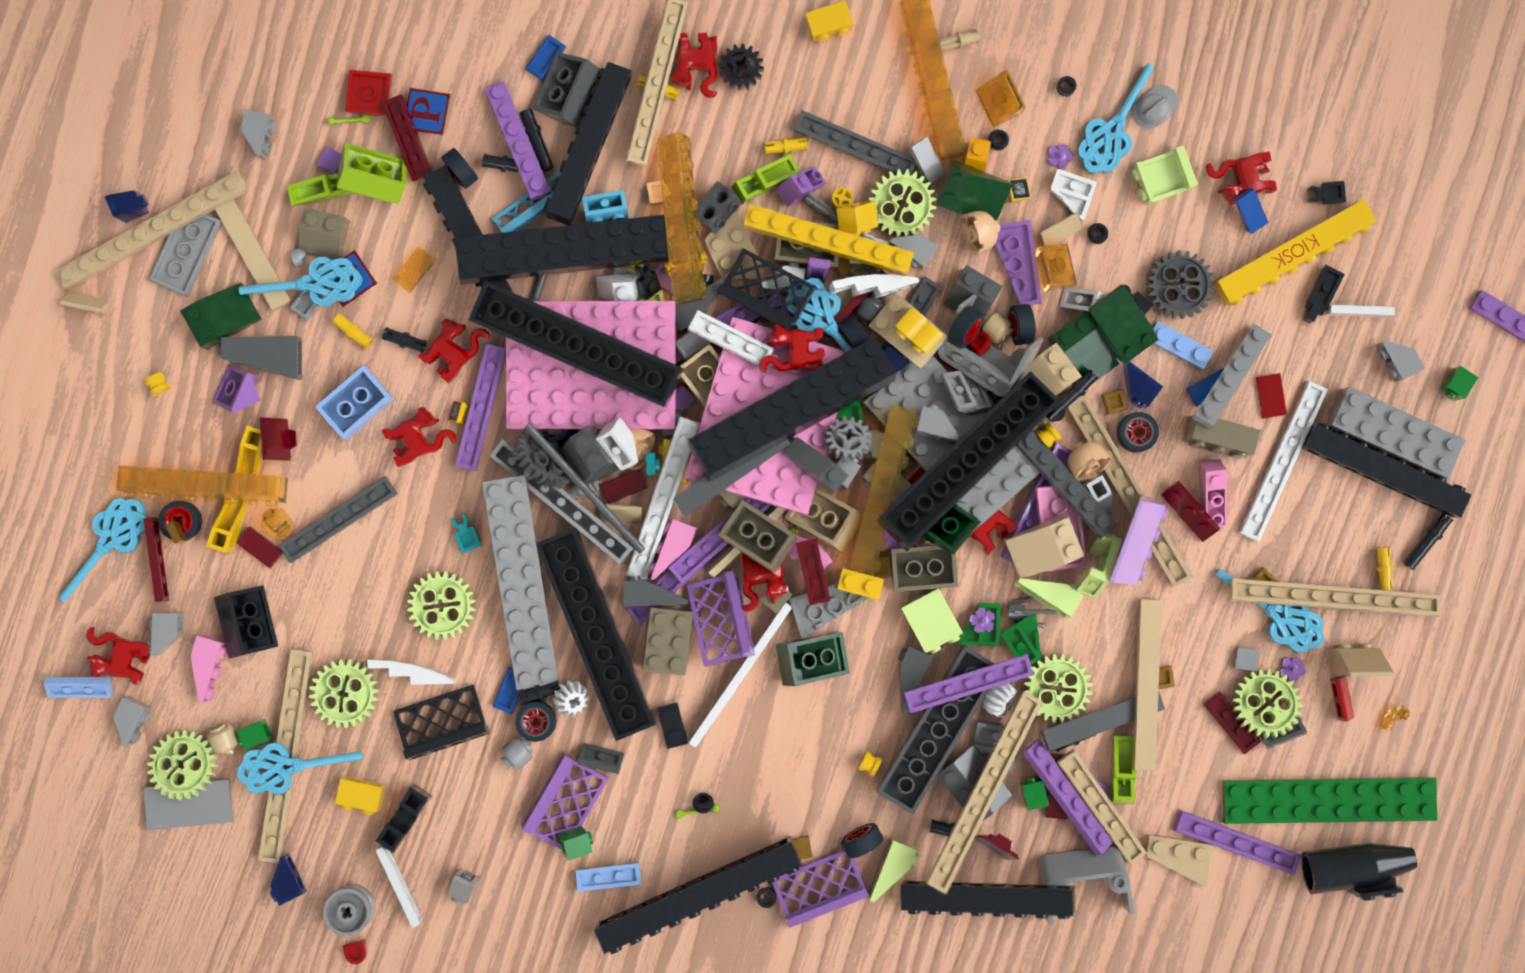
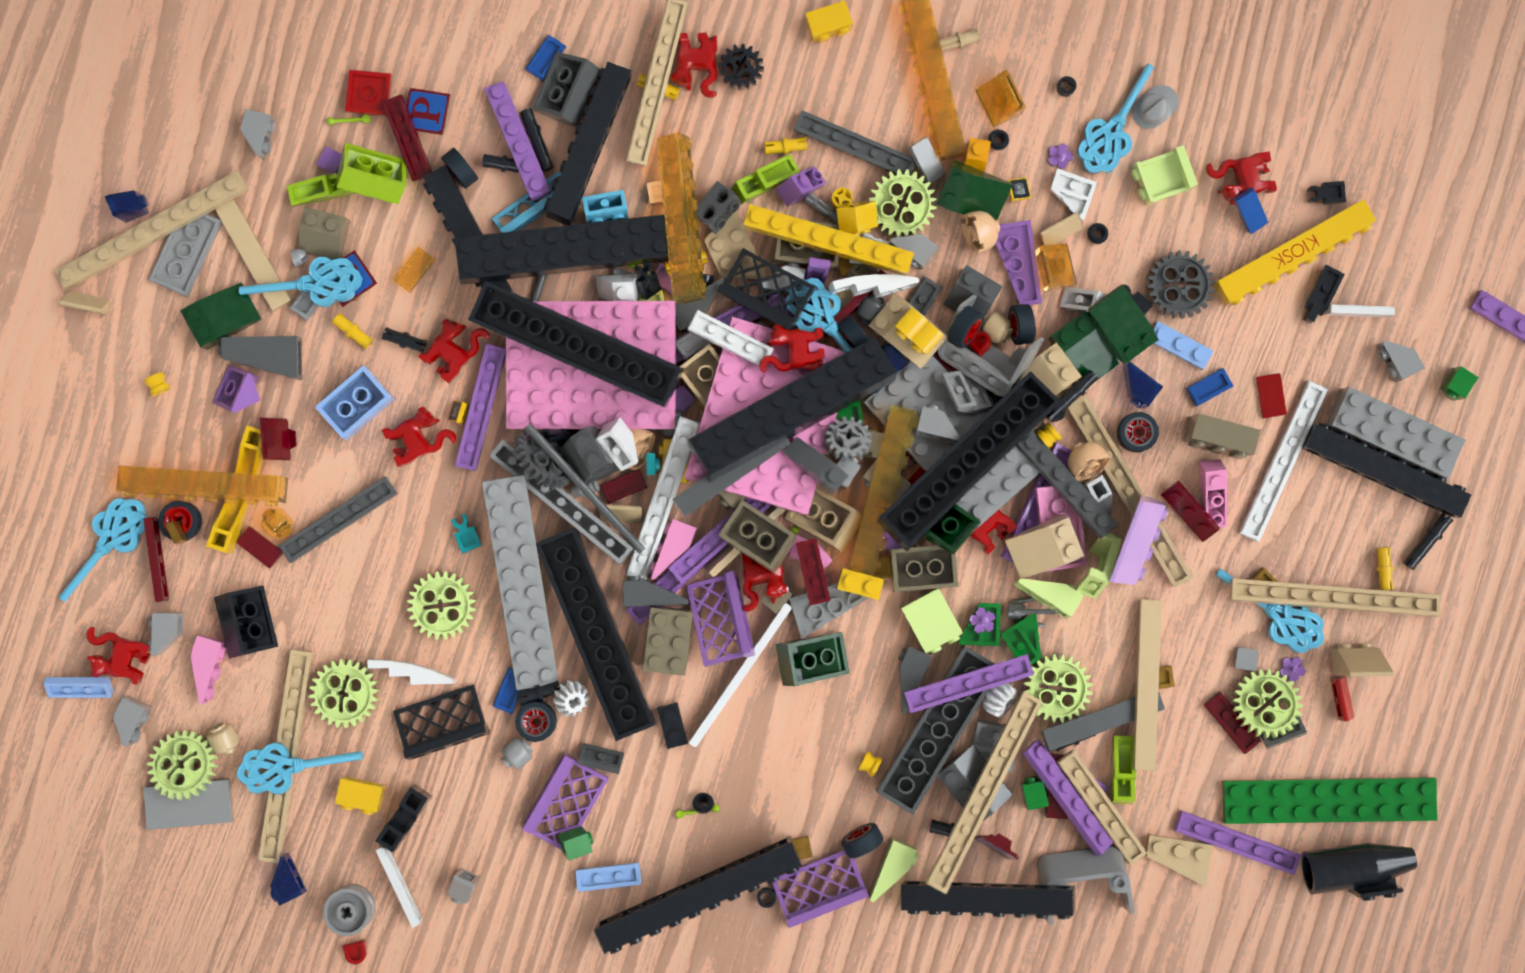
(254, 735): green brick -> none
(1114, 401): pearl gold tile -> none
(1232, 376): light grey plate -> none
(1393, 715): clear yellow arm -> none

